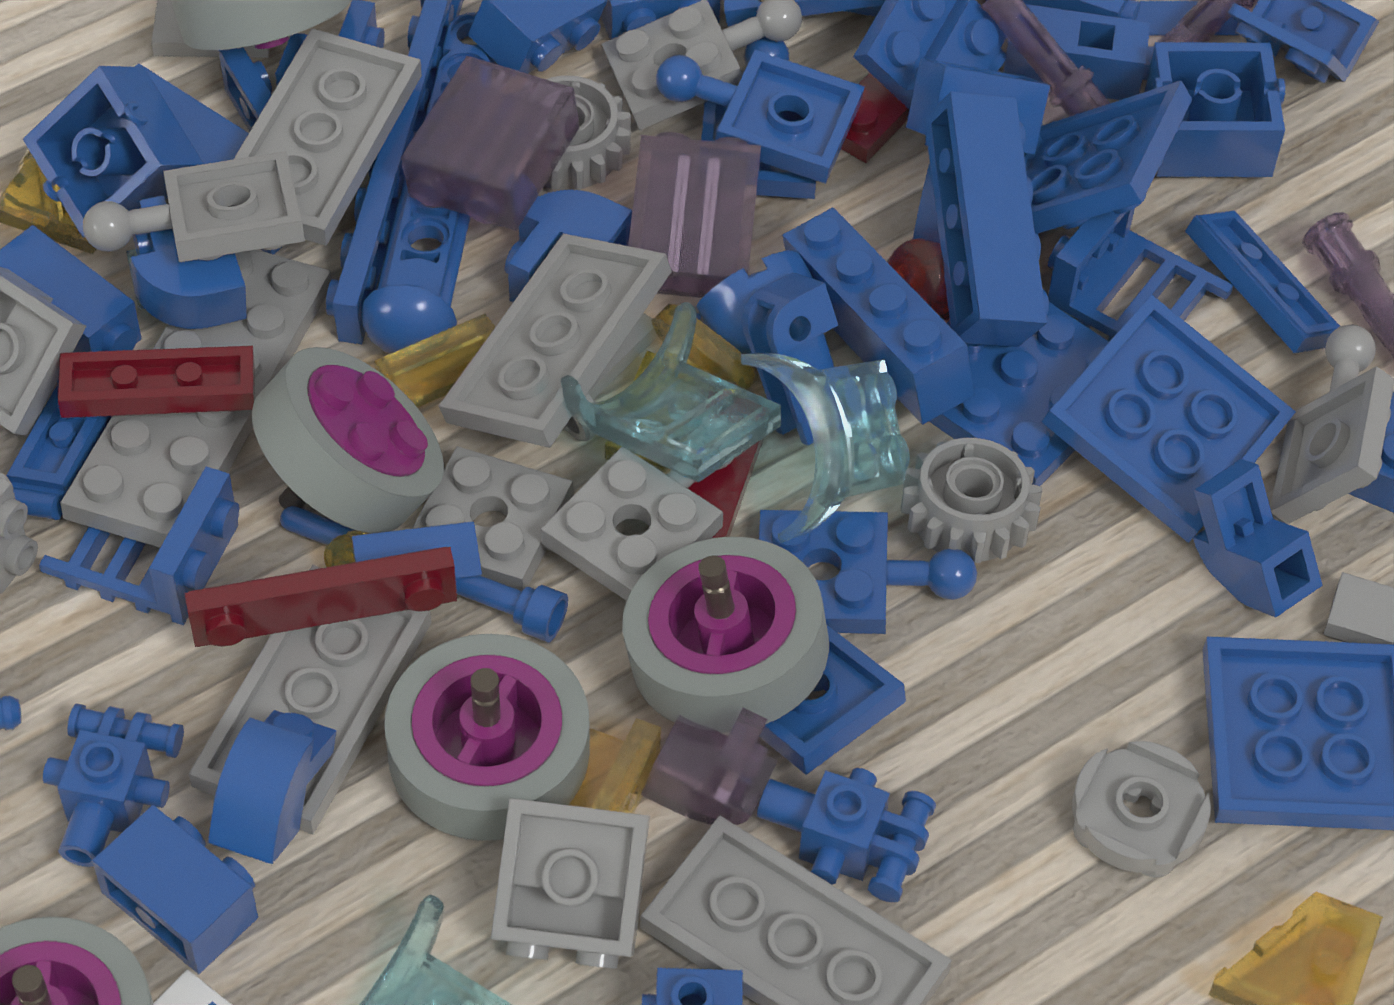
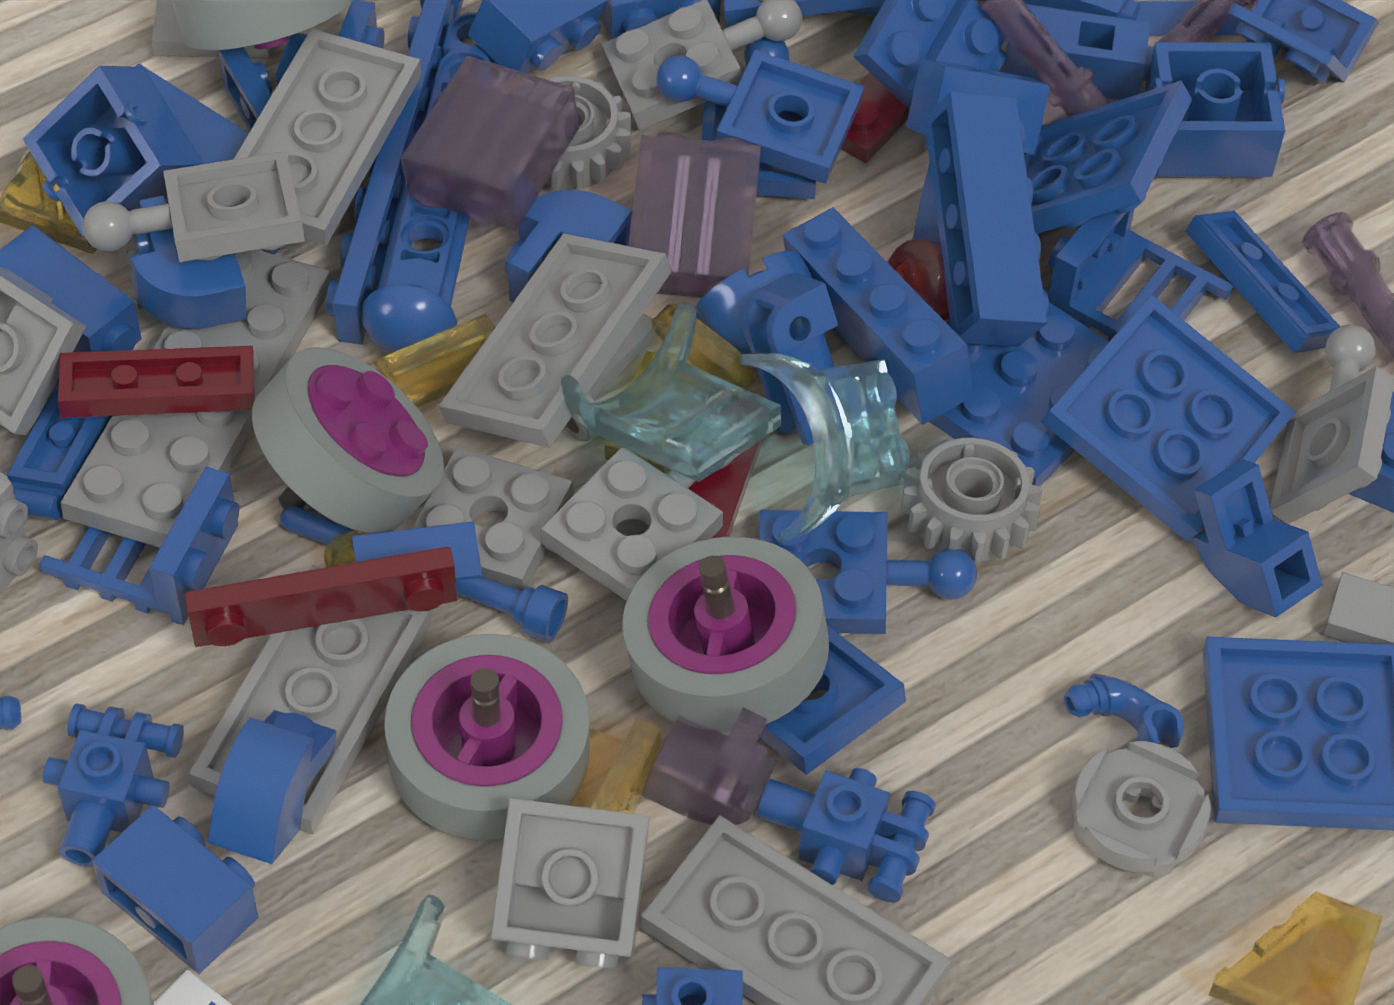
(1112, 696): none -> blue piece

